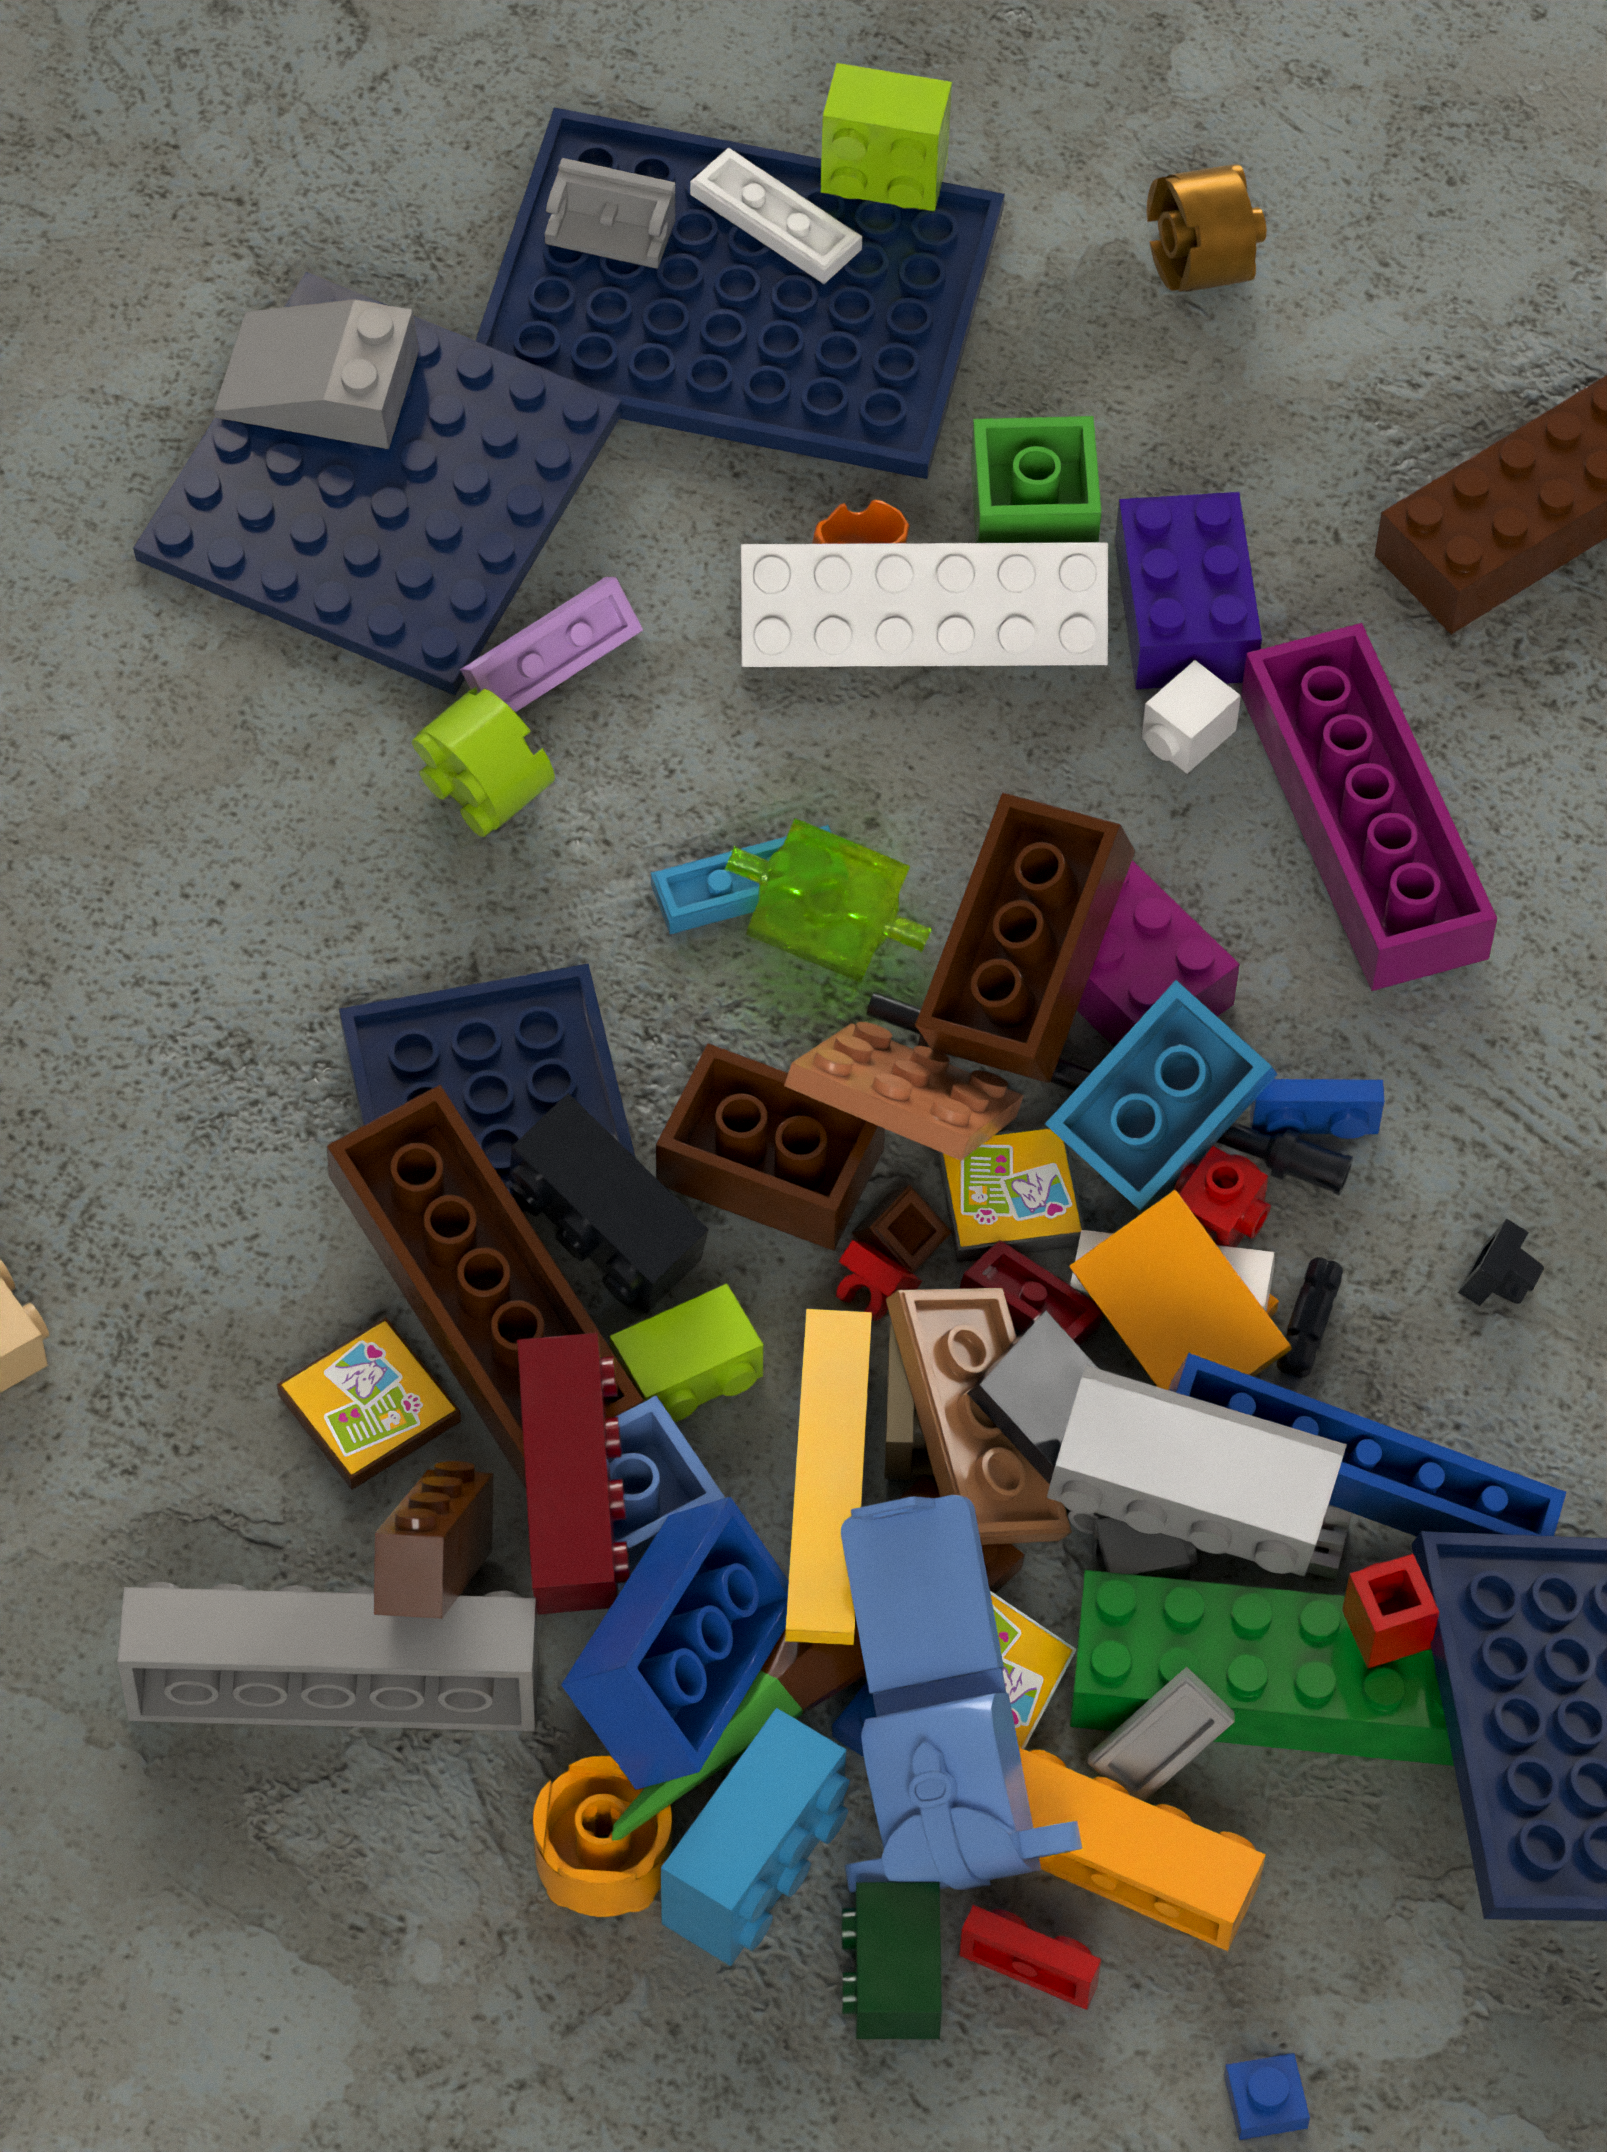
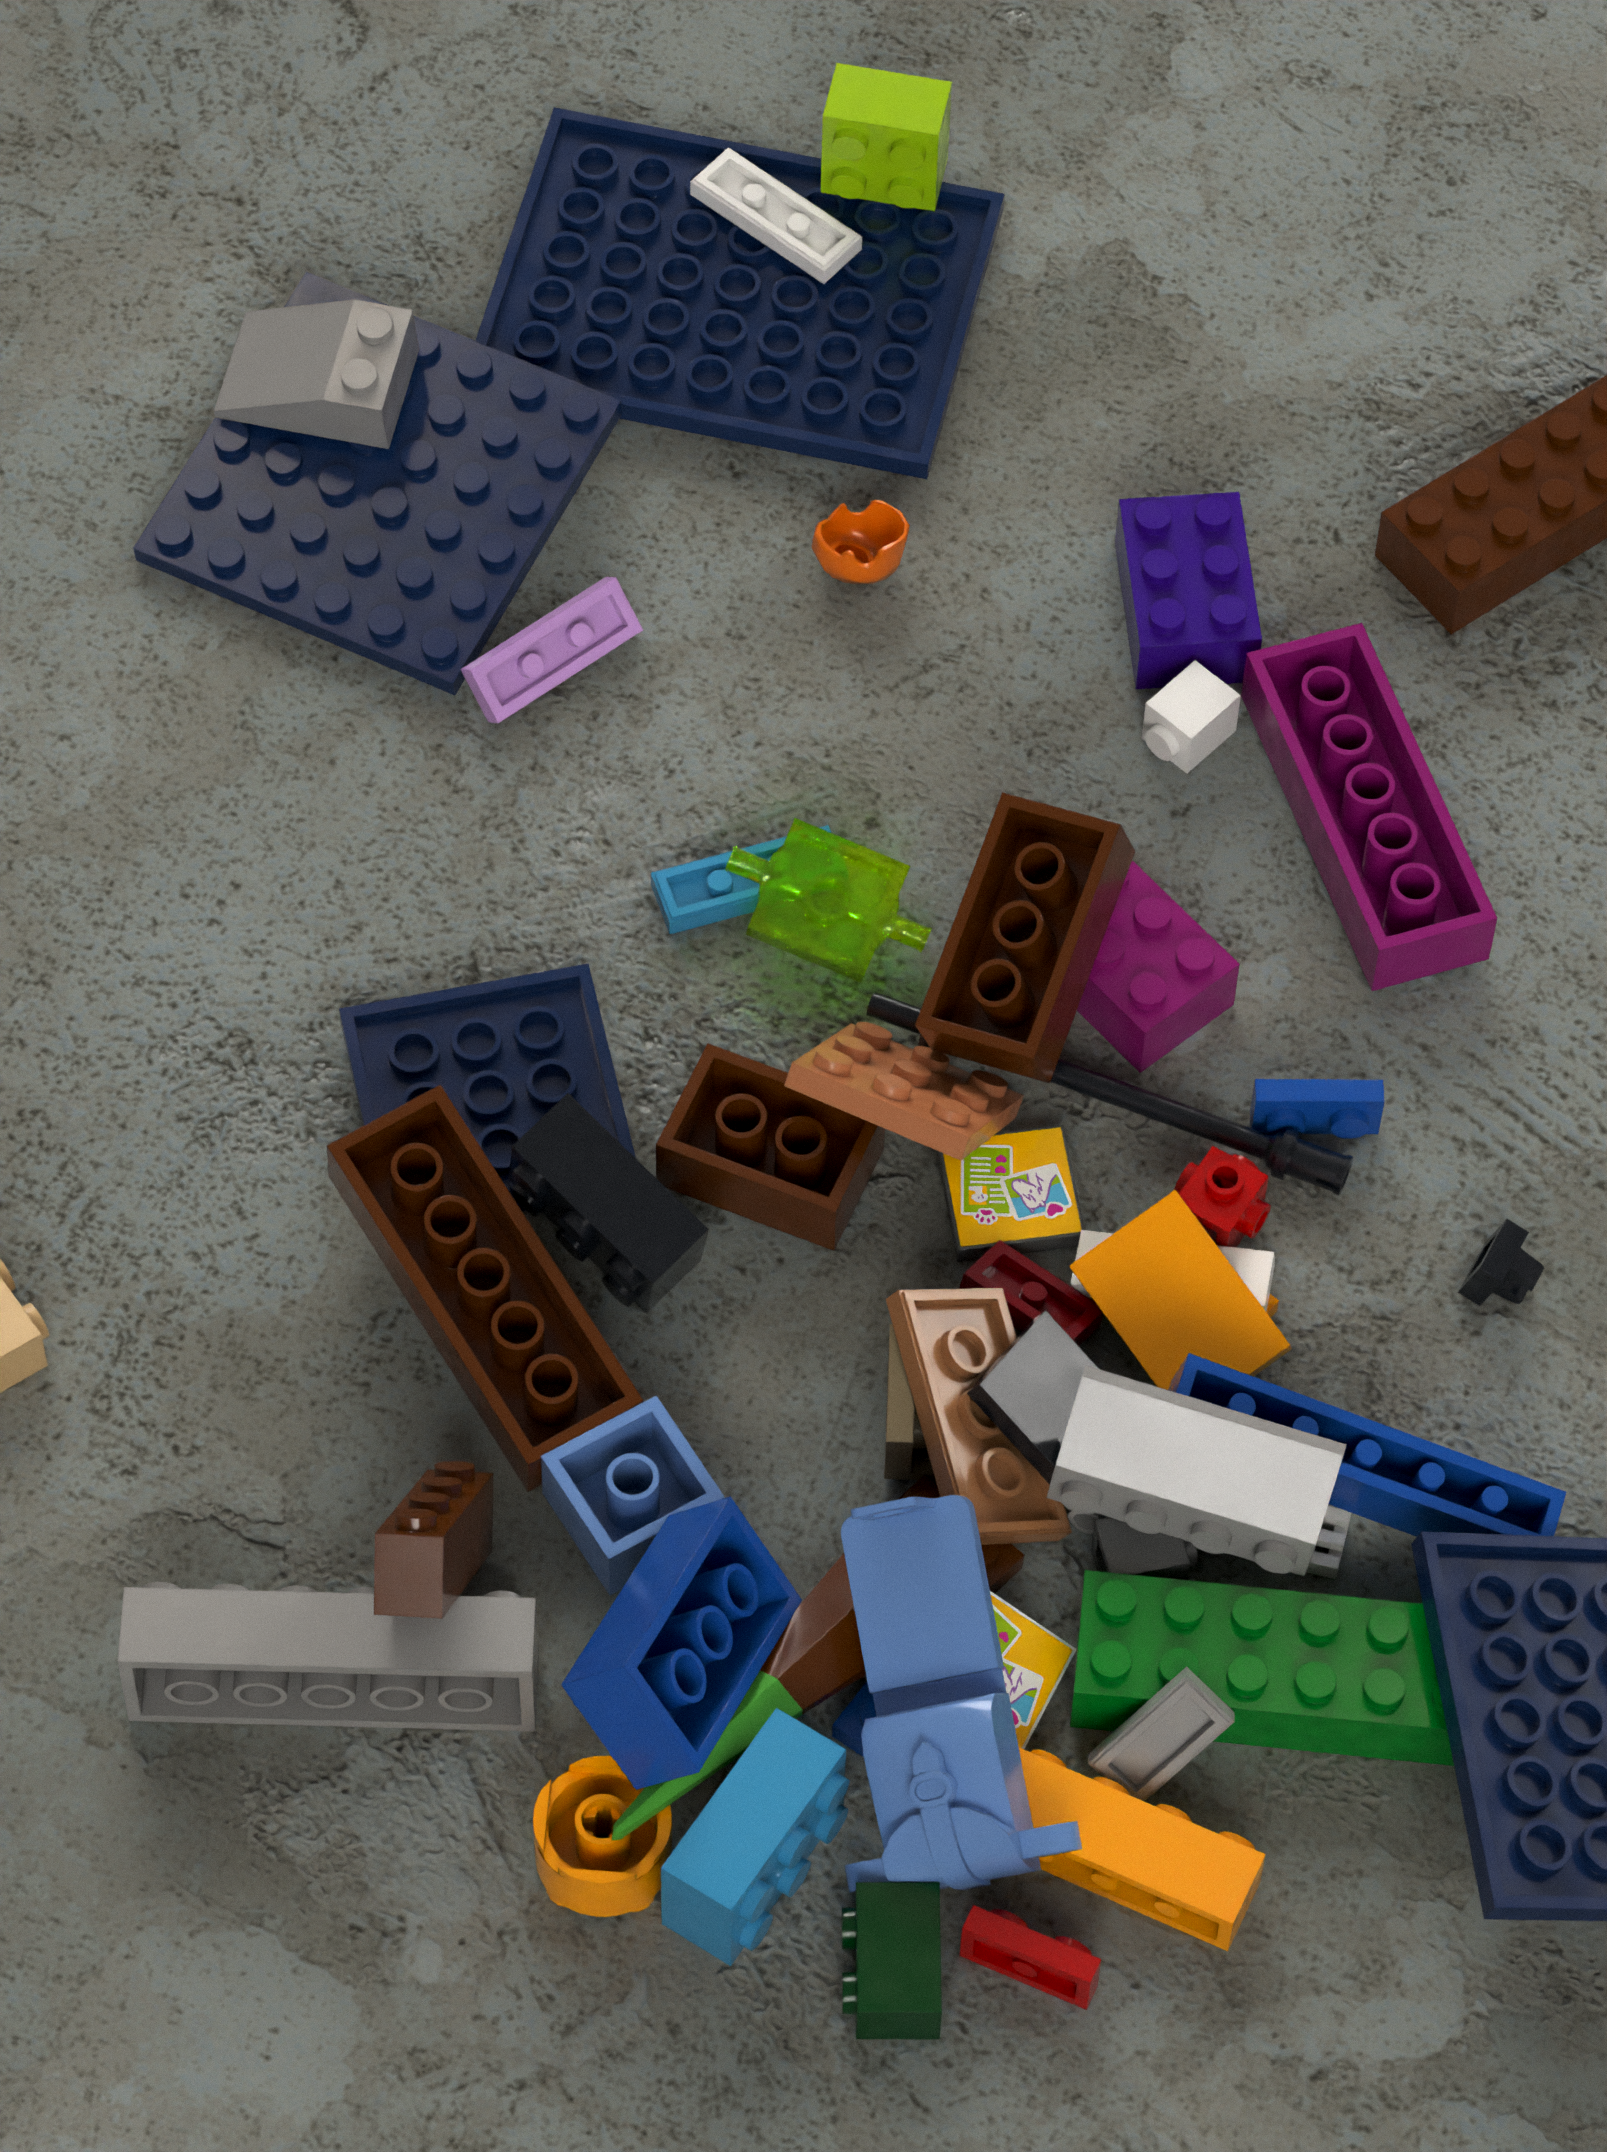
(369, 1403): tile -> none
(482, 760): lime brick -> none
(569, 1473): dark red brick -> none
(610, 213): light grey hinge -> none
(691, 1352): lime brick -> none
(827, 1474): yellow slope -> none
(877, 1273): red tile -> none
(903, 1228): reddish brown slope -> none
(924, 604): white plate -> none
(1035, 480): bright green brick -> none
(1161, 1097): dark azure brick -> none
(1204, 228): pearl gold brick -> none
(1266, 2096): blue plate -> none
(1310, 1316): black axle -> none
(1390, 1610): red brick -> none

